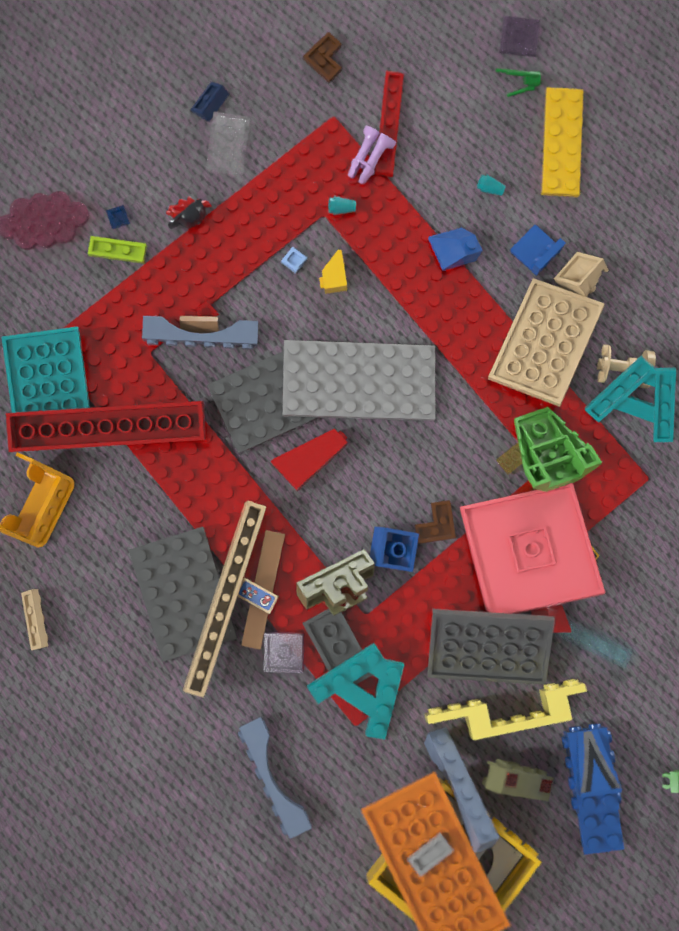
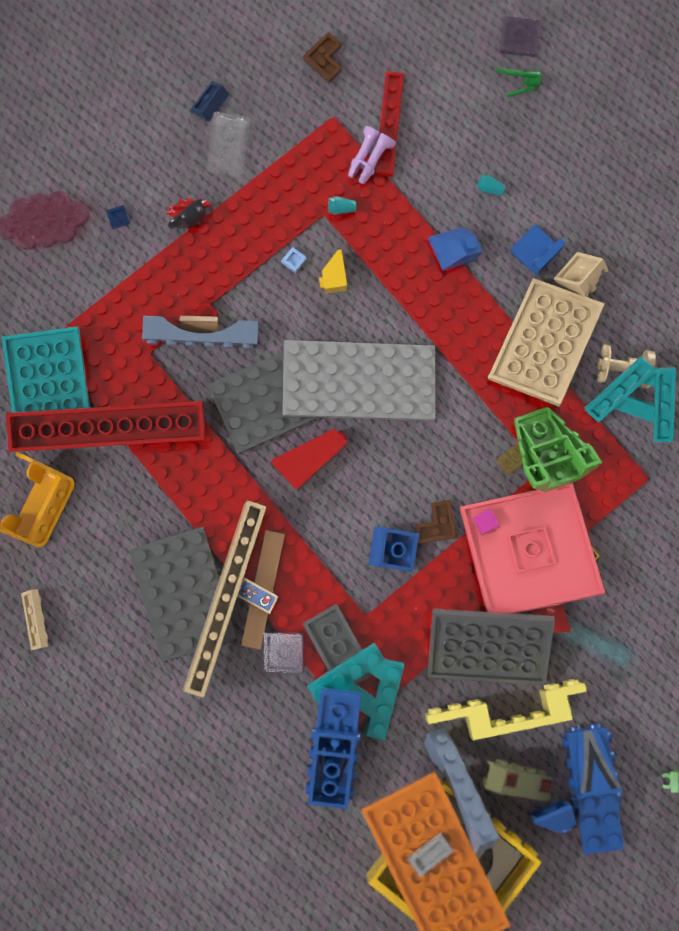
(117, 249): lime plate -> none
(292, 815): sand blue arch -> none
(334, 749): none -> blue wedge
(339, 584): piece -> none
(486, 522): none -> dark pink tile
(556, 817): none -> blue slope
(562, 142): yellow plate -> none

